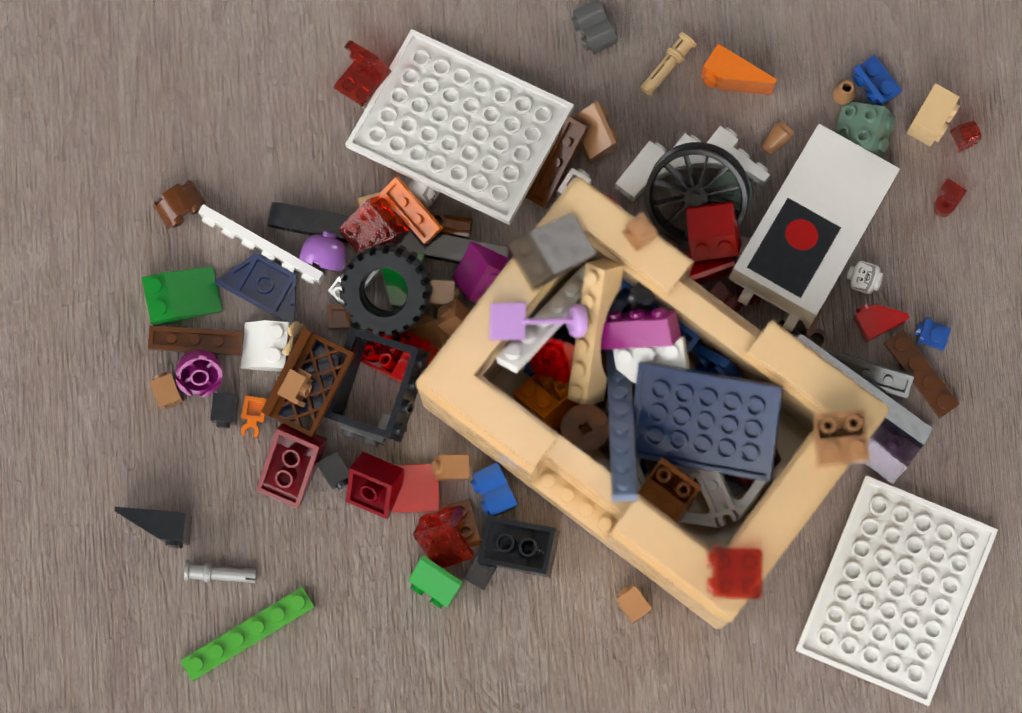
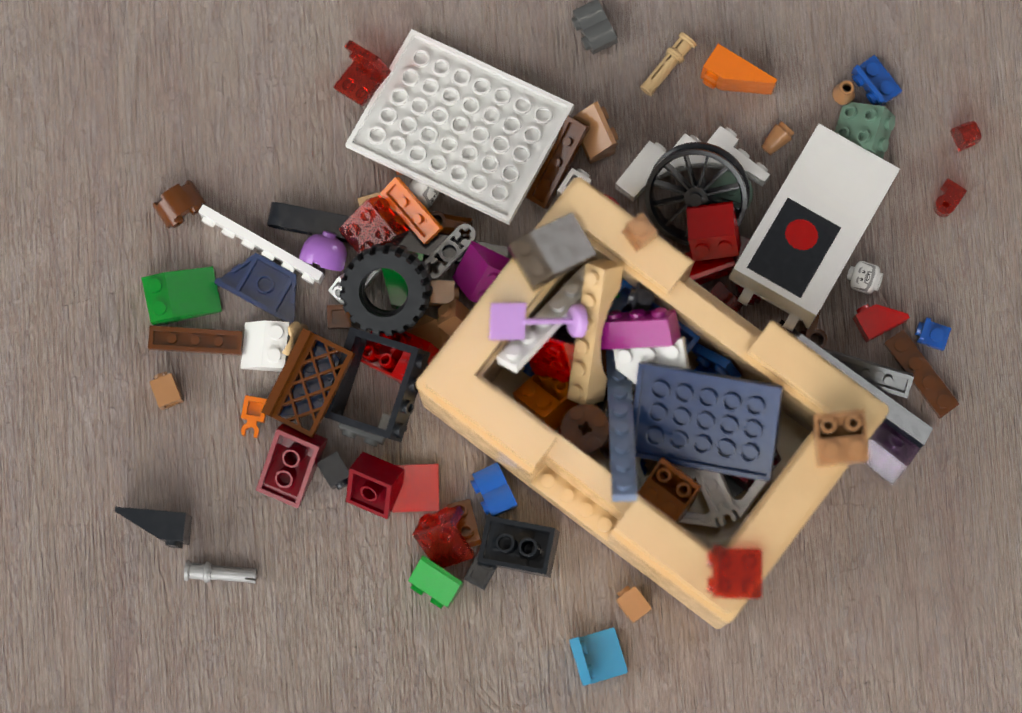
(199, 373): magenta cylinder -> none
(224, 410): black brick -> none
(247, 634): bright green plate -> none
(296, 386): medium nougat brick -> none
(450, 467): medium nougat brick -> none
(456, 233): none -> light grey beam
(598, 656): none -> dark azure bracket
(896, 590): white plate -> none
(936, 110): tan brick -> none

